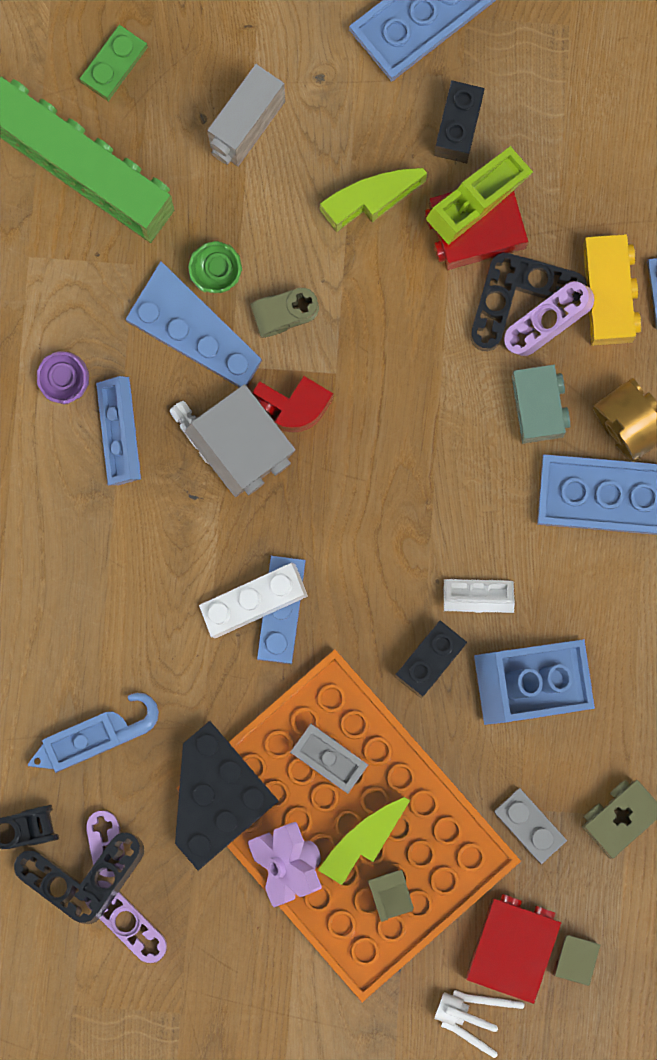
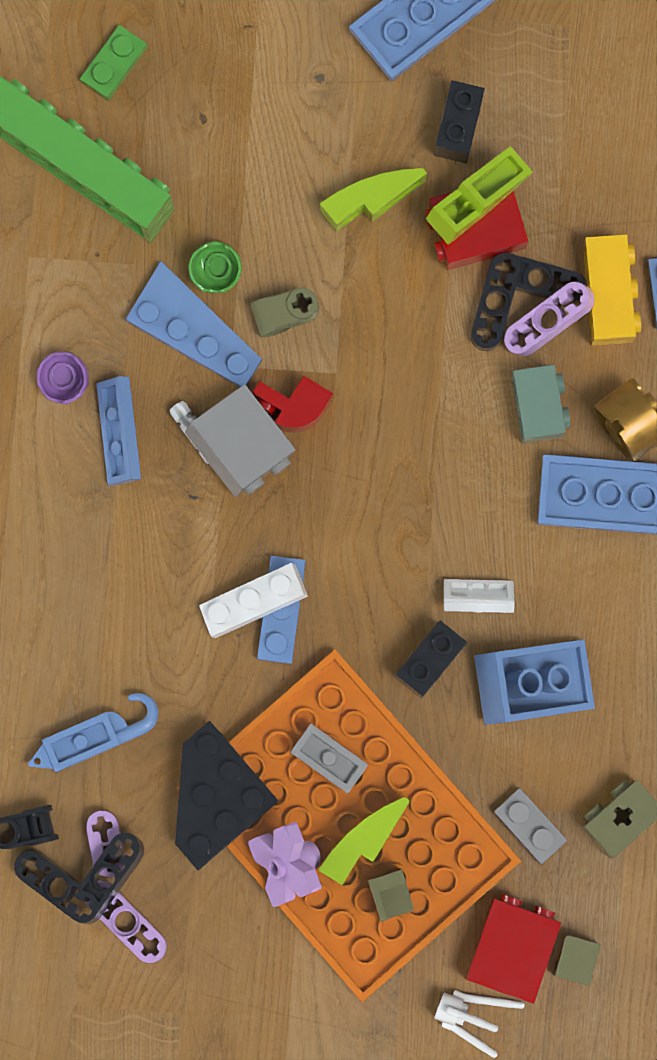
(246, 116): light grey brick -> none

